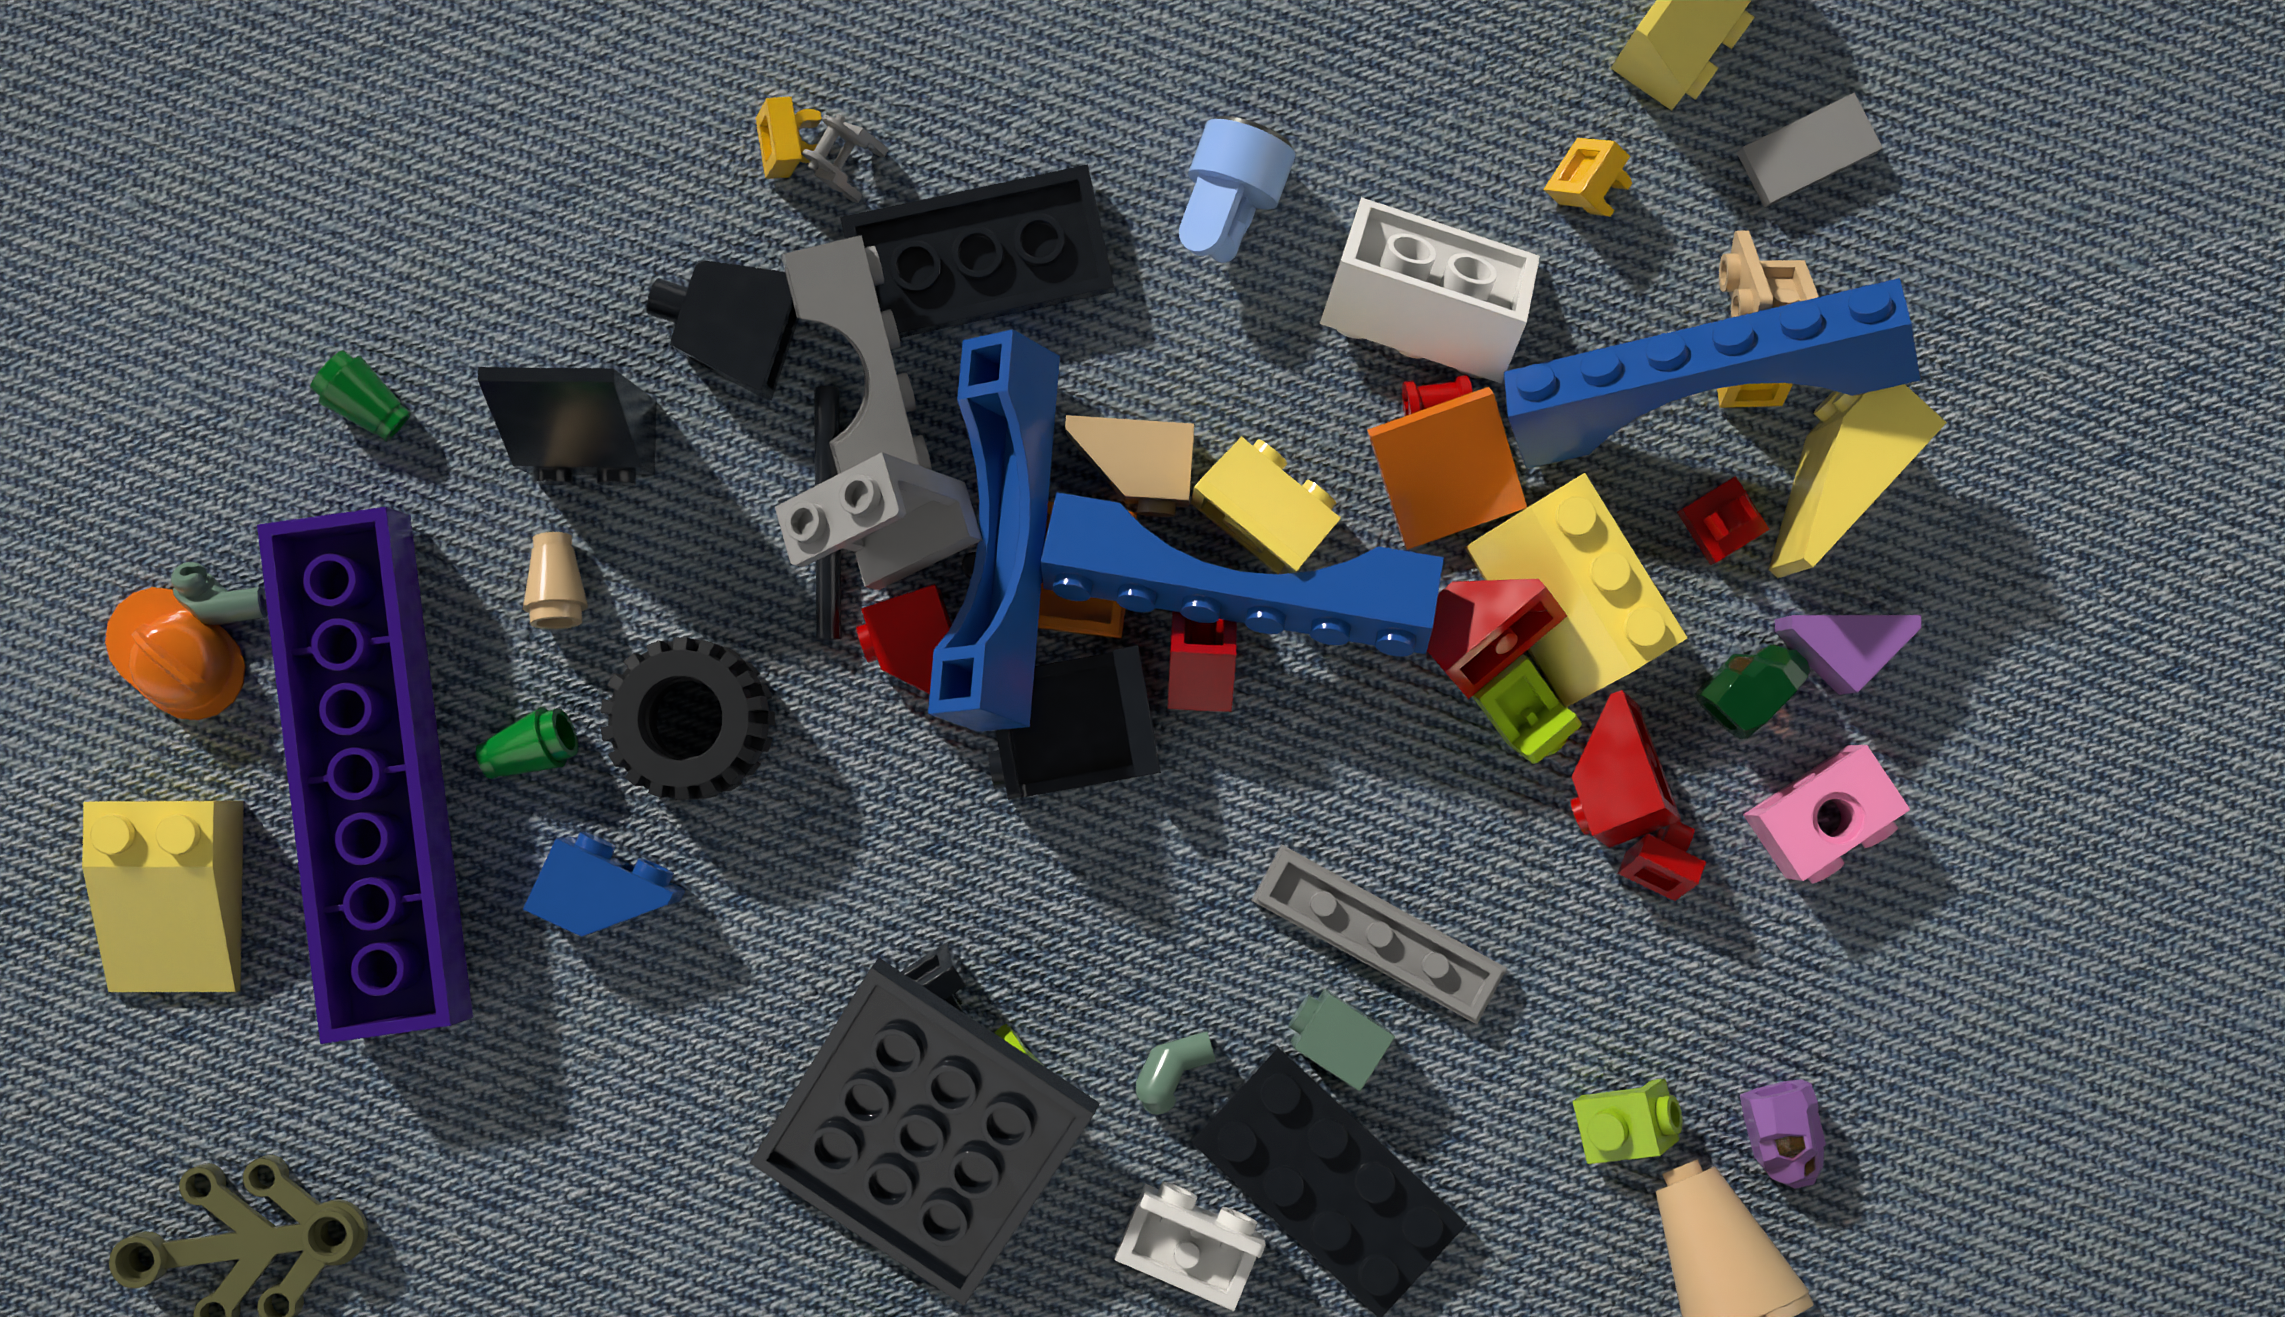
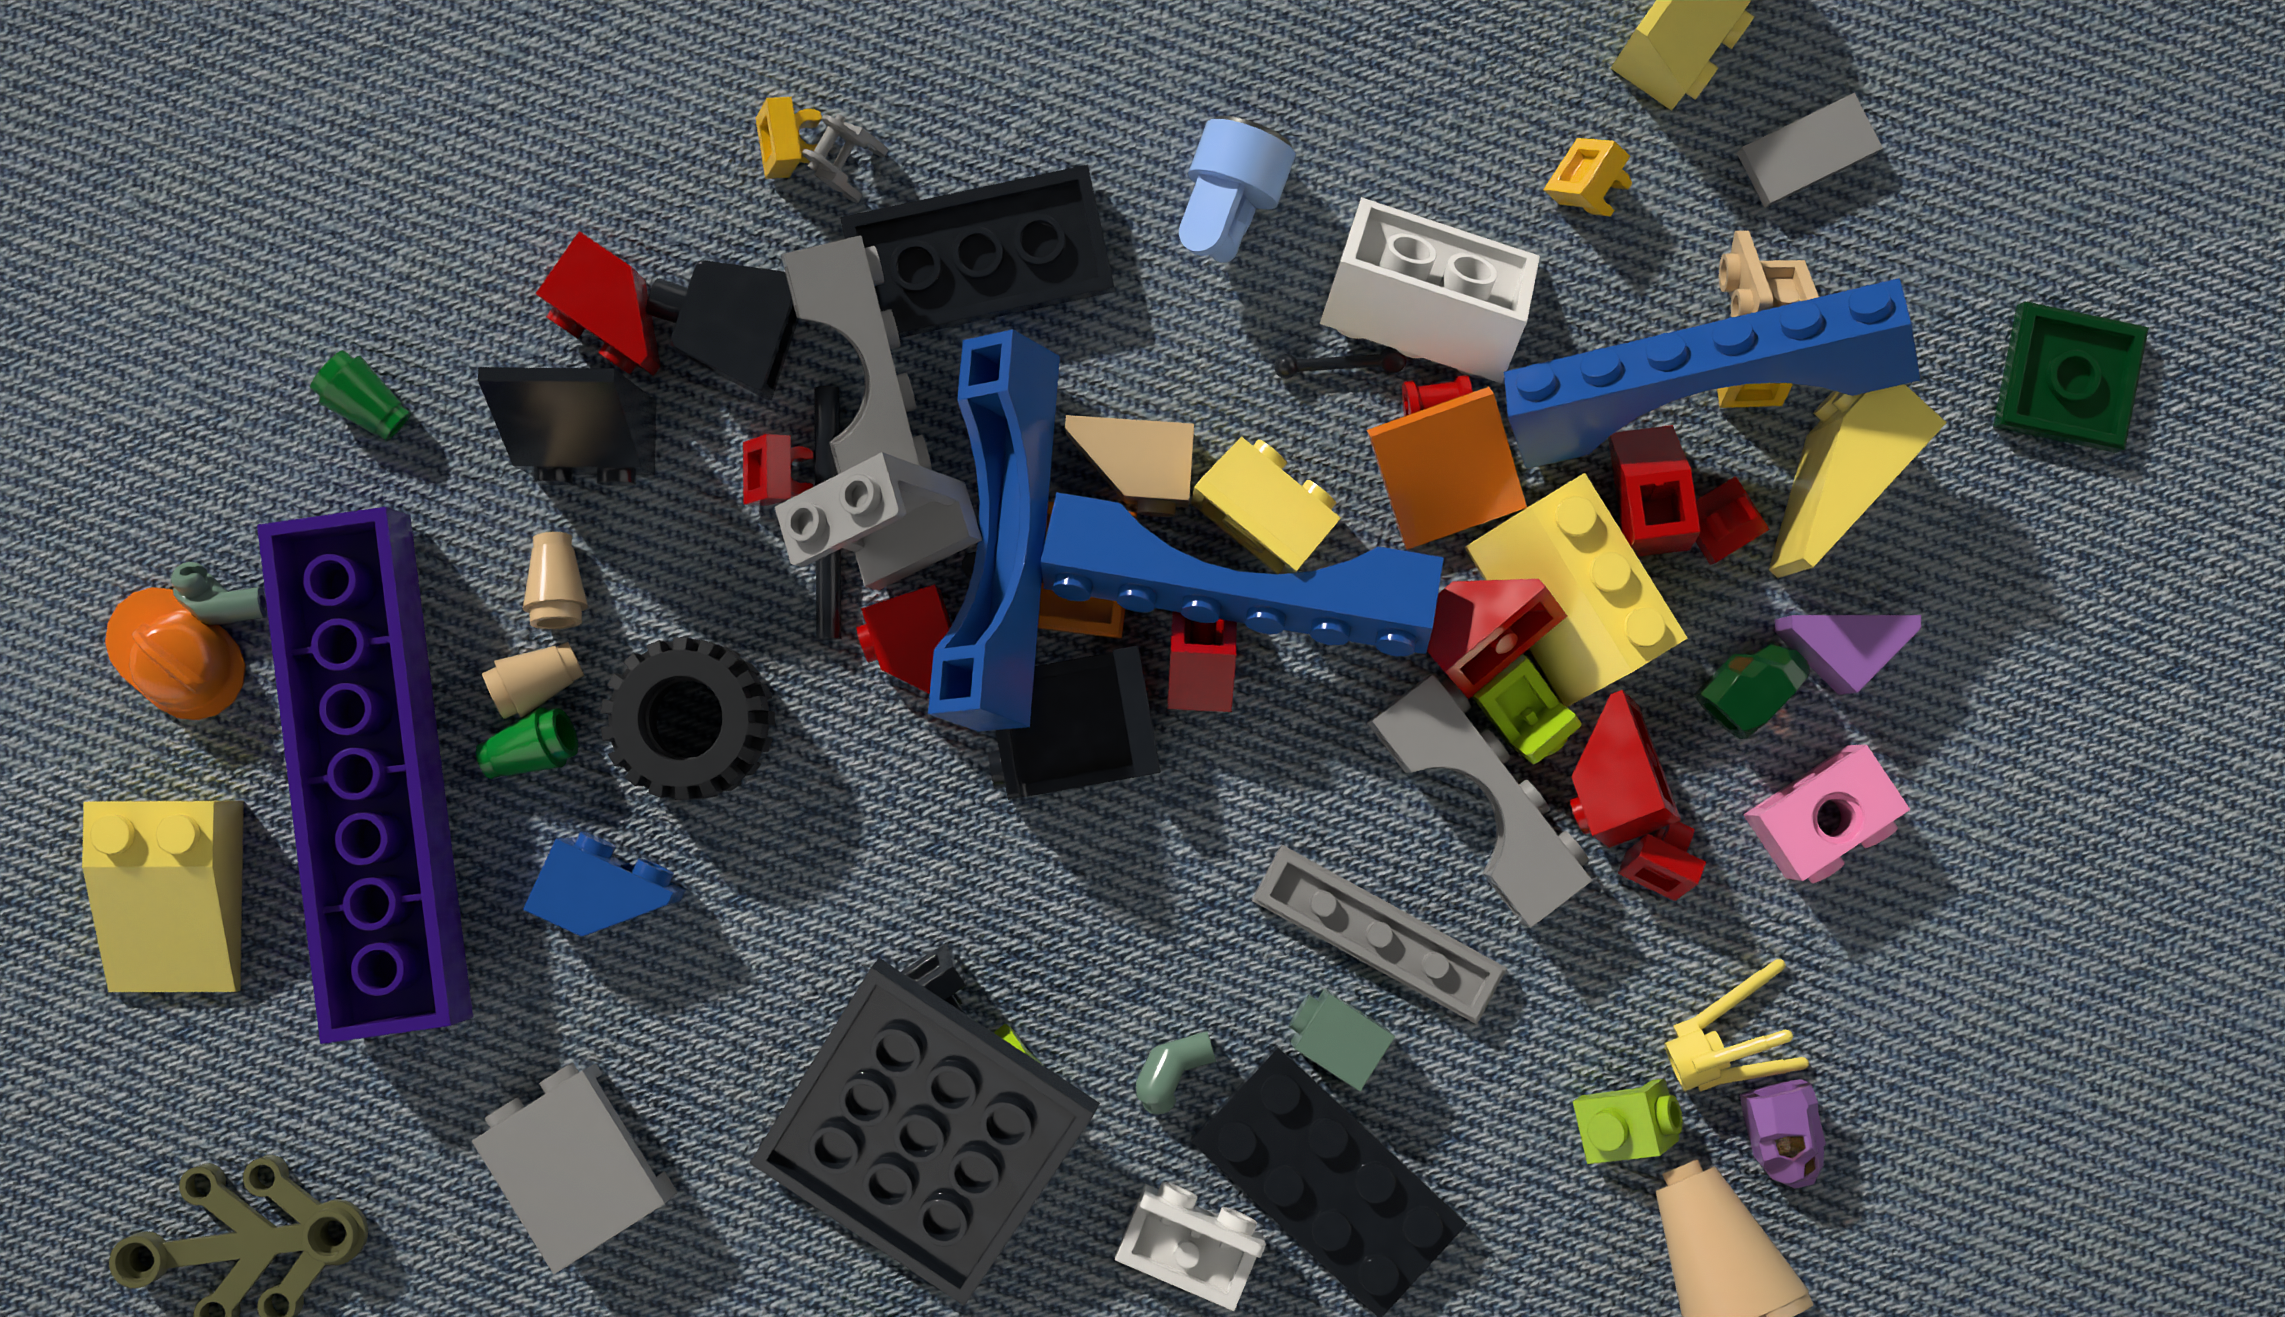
(531, 678): none -> tan cone
(570, 1167): none -> light grey panel
(606, 298): none -> red slope
(768, 469): none -> red tile
(1390, 359): none -> black hinge
(1530, 862): none -> light grey arch
(1654, 490): none -> red slope
(1702, 1059): none -> light yellow plant
(2070, 377): none -> dark green tile

